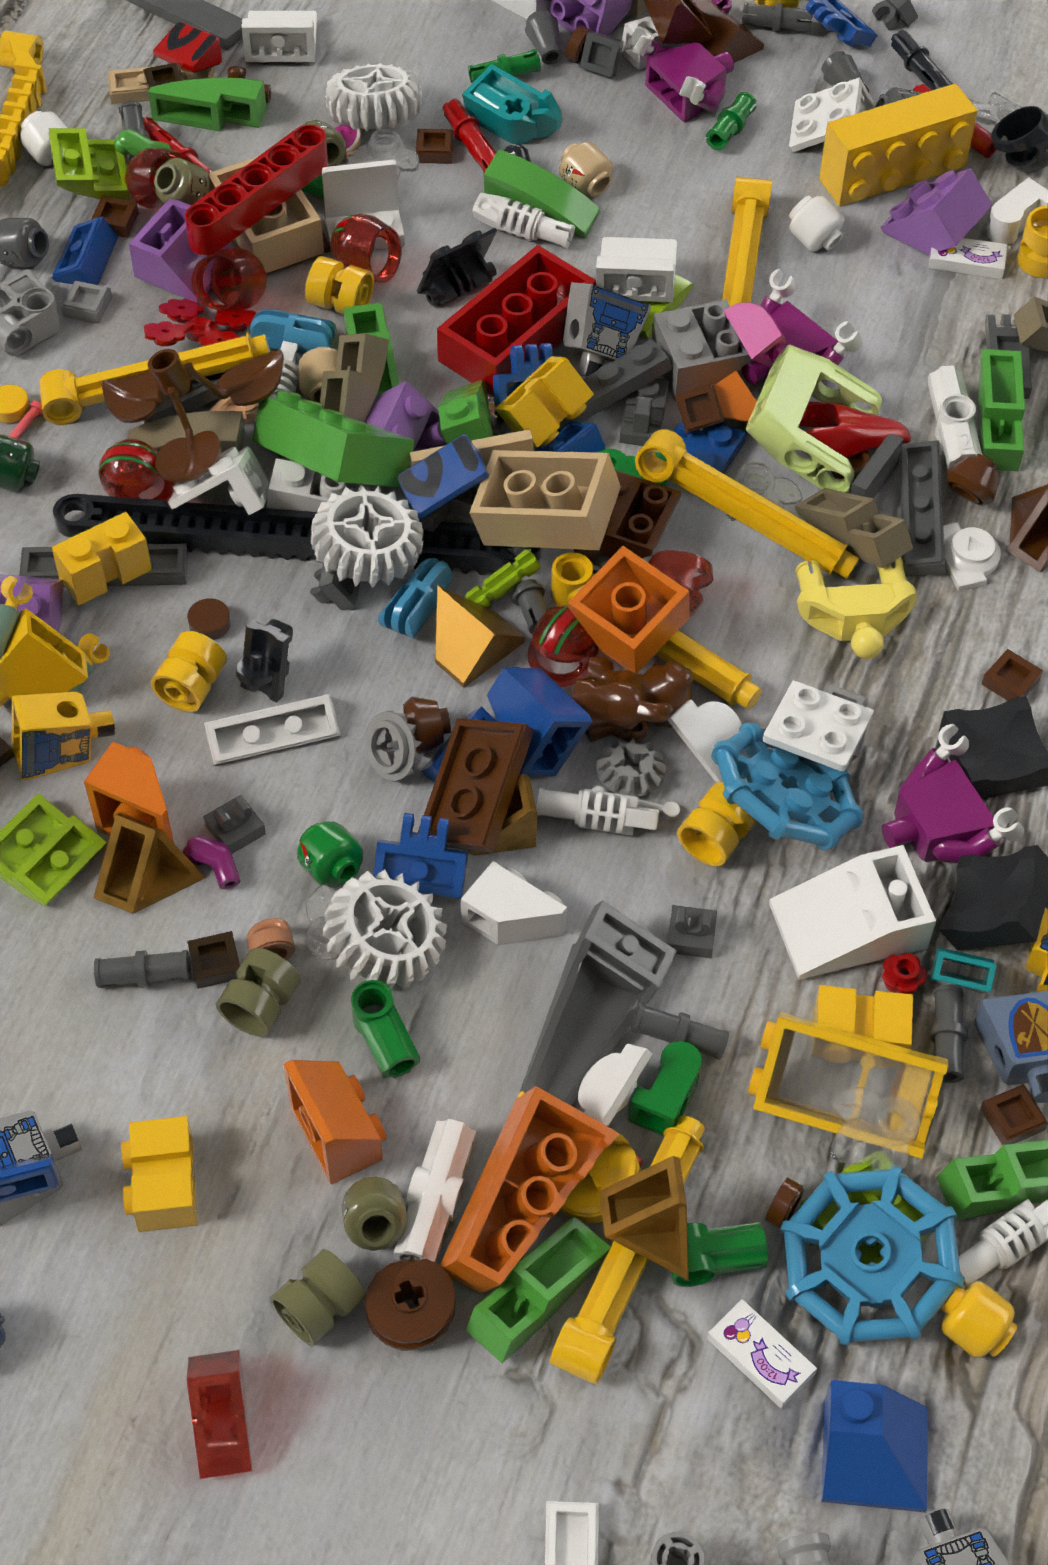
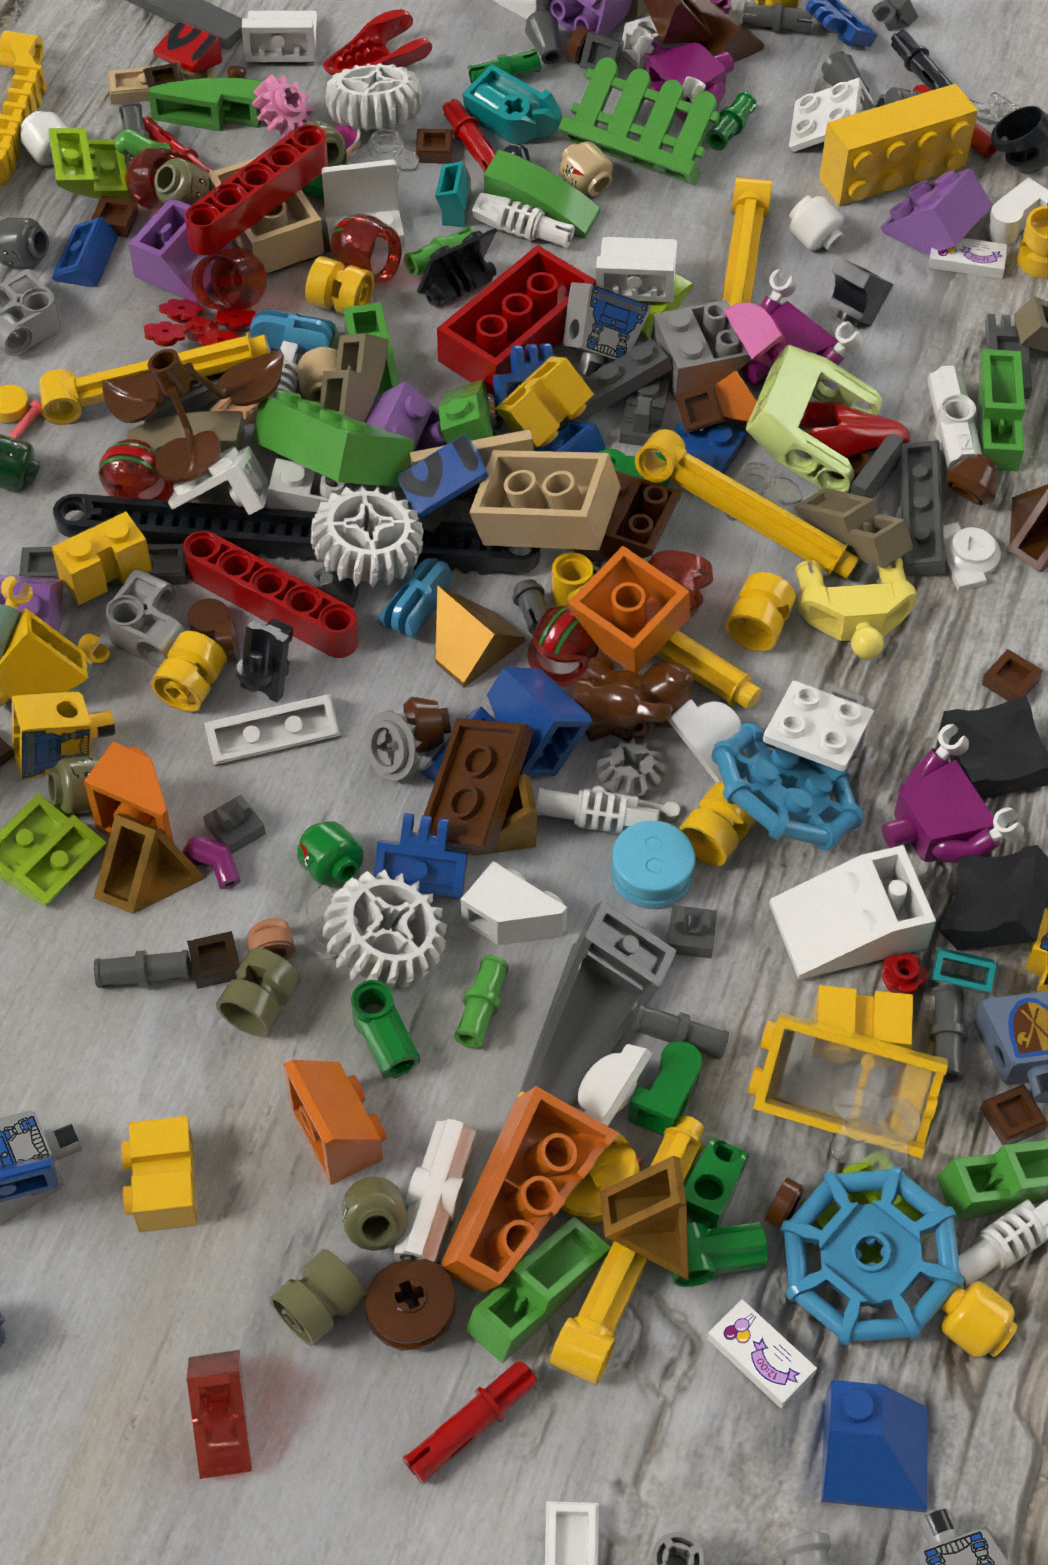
(67, 784): none -> olive head
(86, 302): light grey tile -> none
(140, 617): none -> light grey piece
(227, 638): none -> reddish brown tile
(271, 593): none -> red beam
(282, 105): none -> bright pink gear
(371, 42): none -> red animal
(418, 260): none -> bright green pin
(454, 193): none -> teal piece
(470, 1421): none -> red axle
(481, 1001): none -> bright green pin
(504, 579): lime axle -> none
(648, 150): none -> bright green fence
(652, 864): none -> medium azure head
(714, 1182): none -> green leg
(760, 611): none -> yellow wheel
(858, 292): none -> black arch

